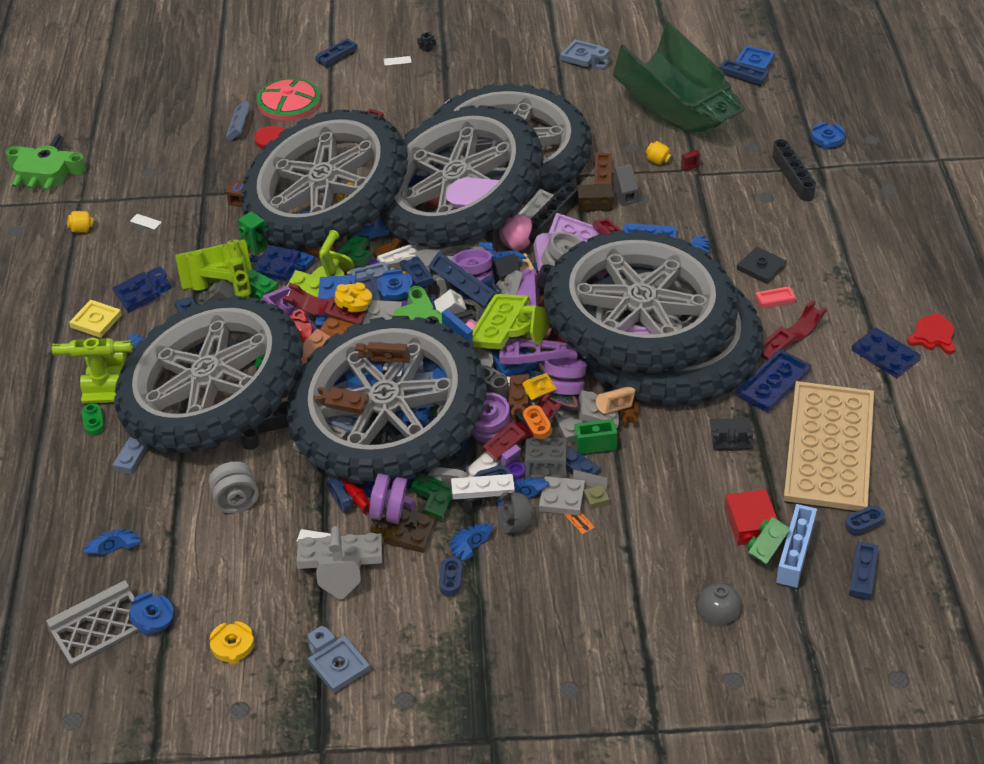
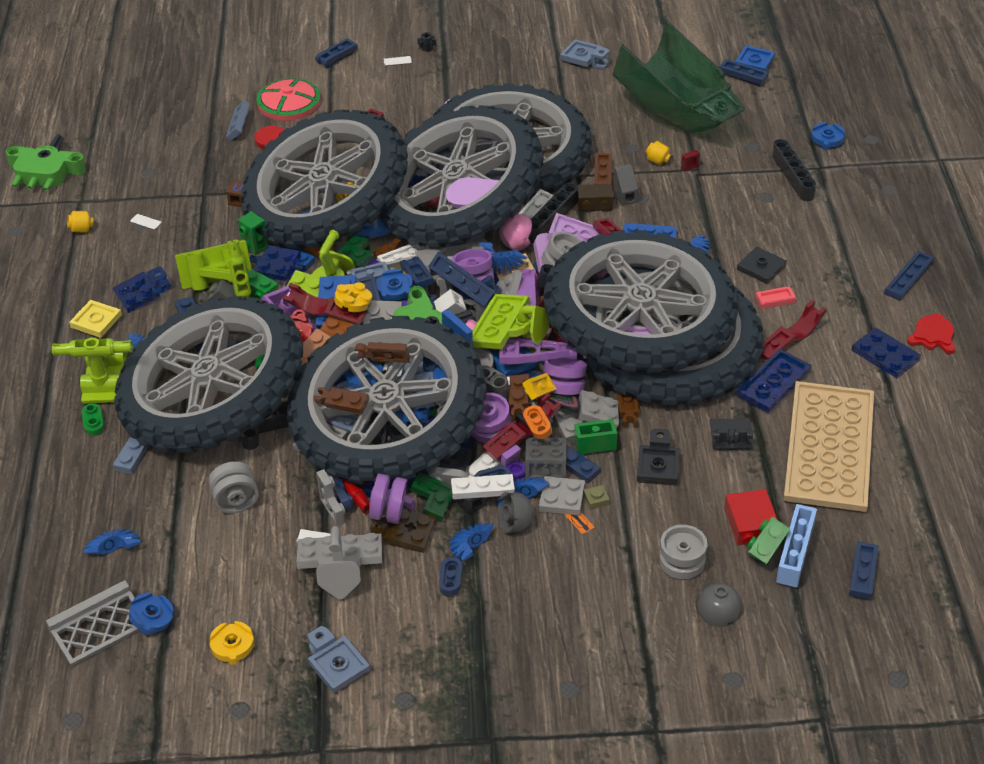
(328, 497): none -> light grey plate
(506, 265): black brick -> none
(590, 479): light grey sticker -> none
(615, 400): light nougat brick -> none
(659, 452): none -> black plate
(683, 551): none -> light grey wheel
(863, 520): dark blue plate -> none
(909, 275): none -> dark blue tile

